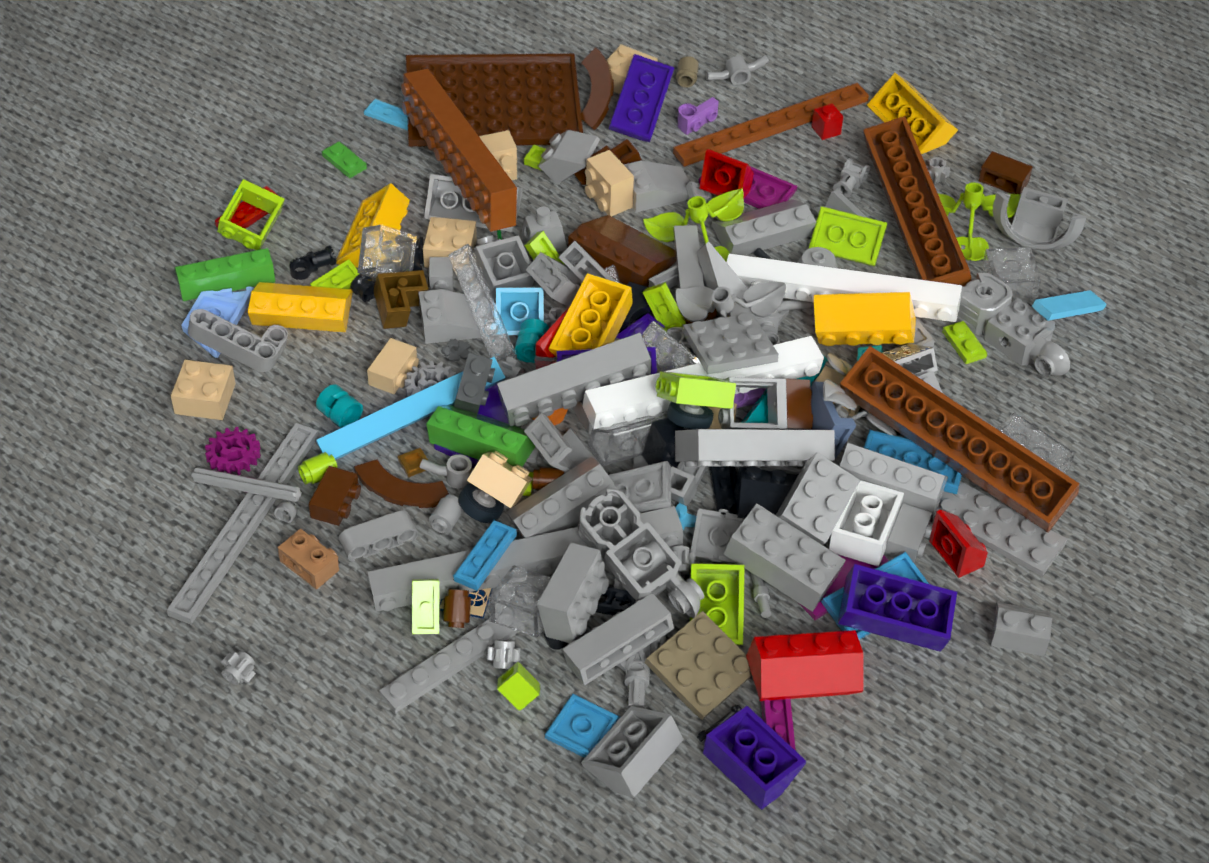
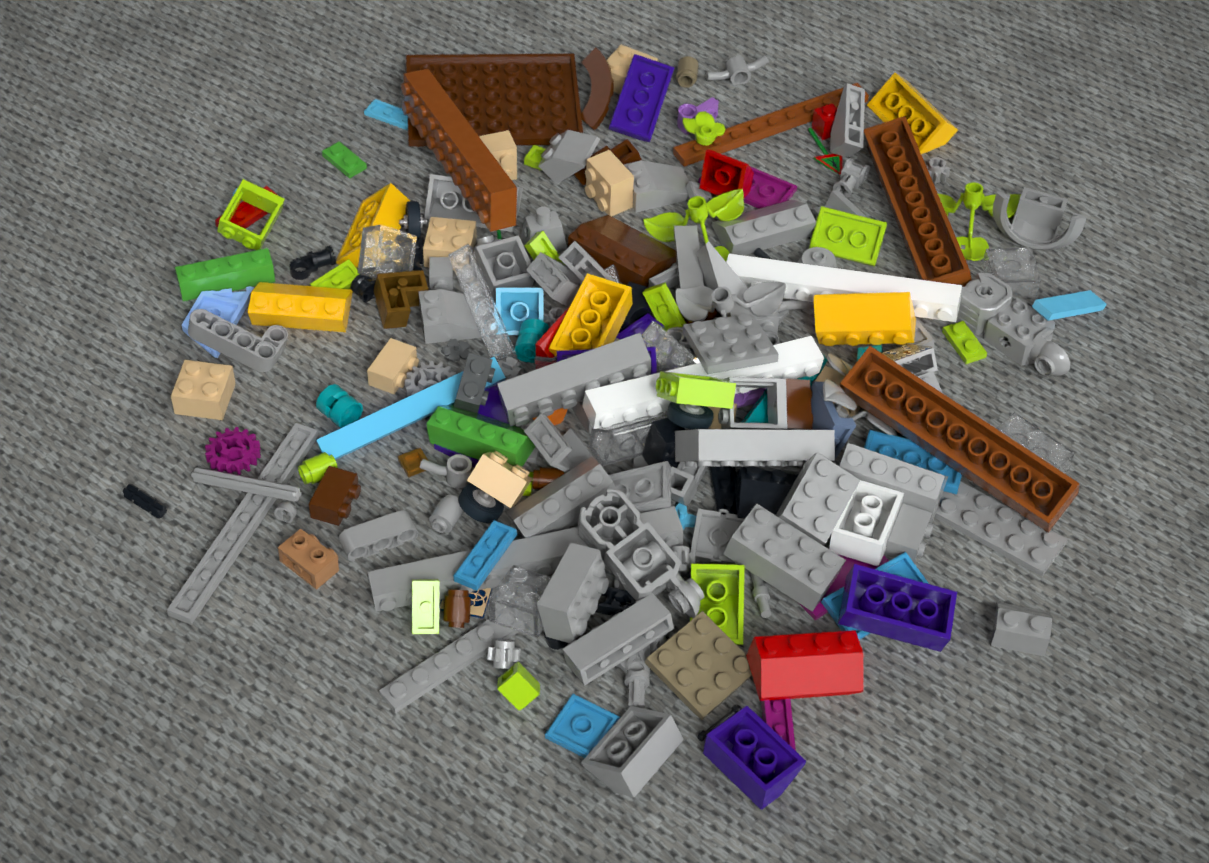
(144, 501): none -> black axle
(238, 667): light grey gear -> none
(398, 491): reddish brown tile -> none
(413, 221): none -> black wheel
(704, 128): none -> lime plate
(830, 161): none -> green piece
(849, 122): none -> light grey slope
(957, 544): red slope -> none
(1005, 173): reddish brown brick -> none

